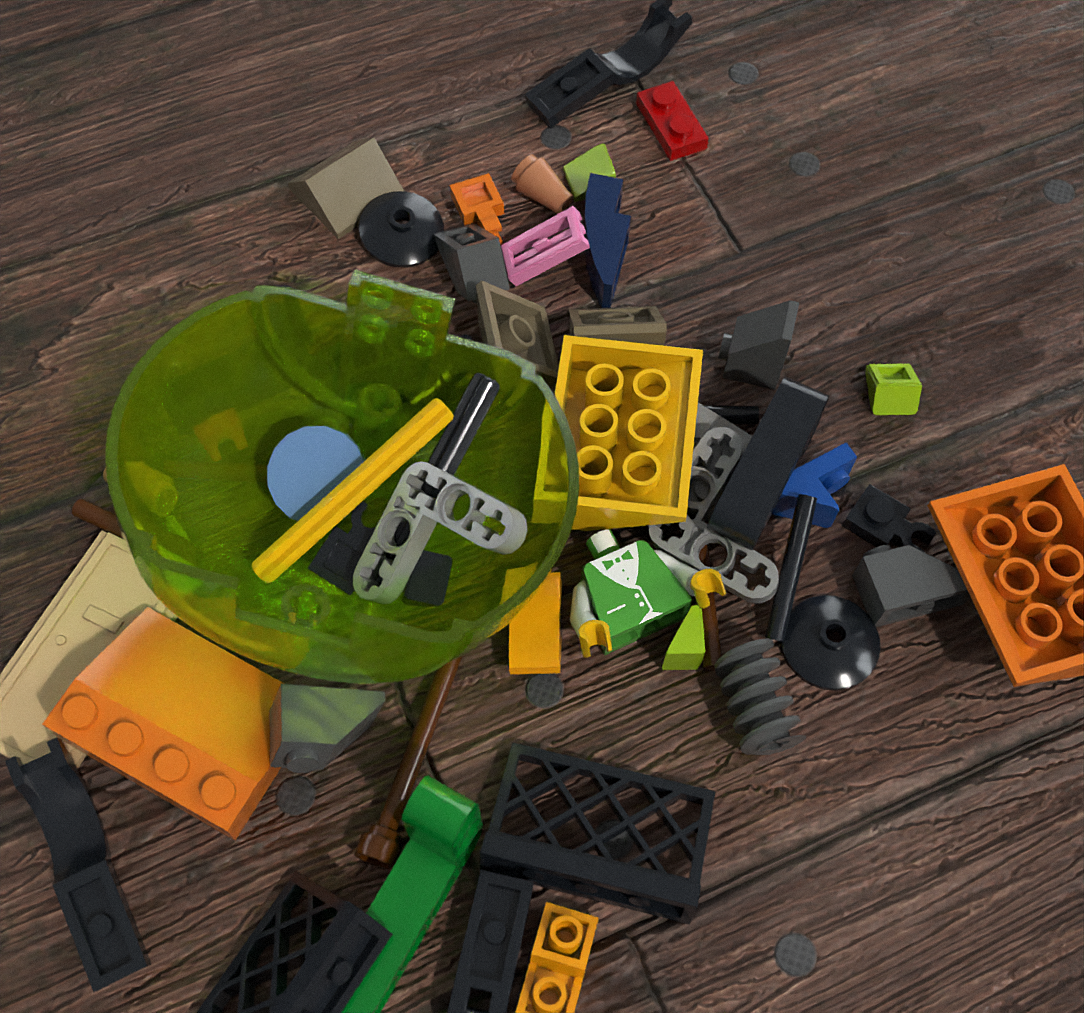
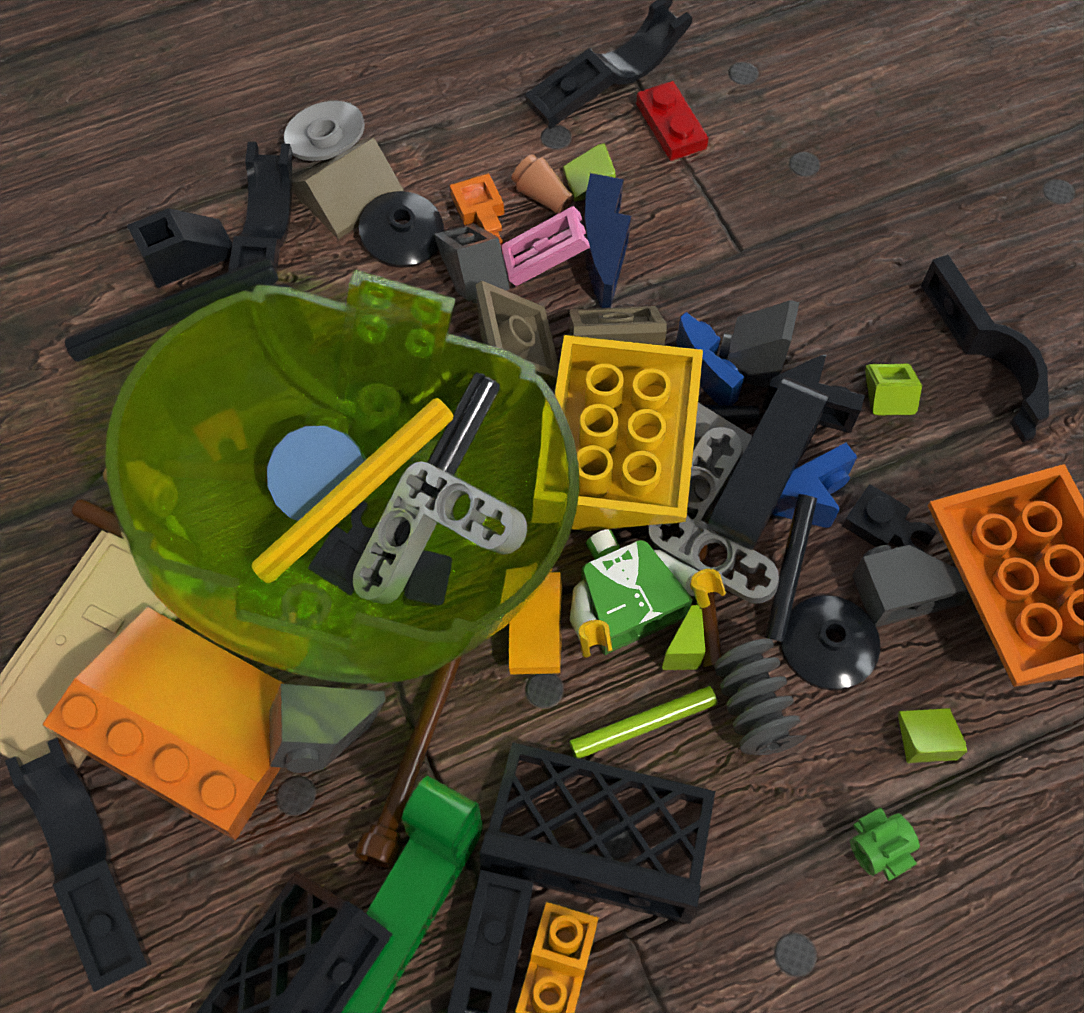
(168, 310): none -> black axle
(179, 244): none -> black slope
(267, 208): none -> black piece
(324, 130): none -> light grey dish
(643, 722): none -> lime bar
(718, 376): none -> blue slope
(842, 406): none -> black slope
(884, 844): none -> bright green gear
(931, 736): none -> lime slope
(981, 336): none -> black piece

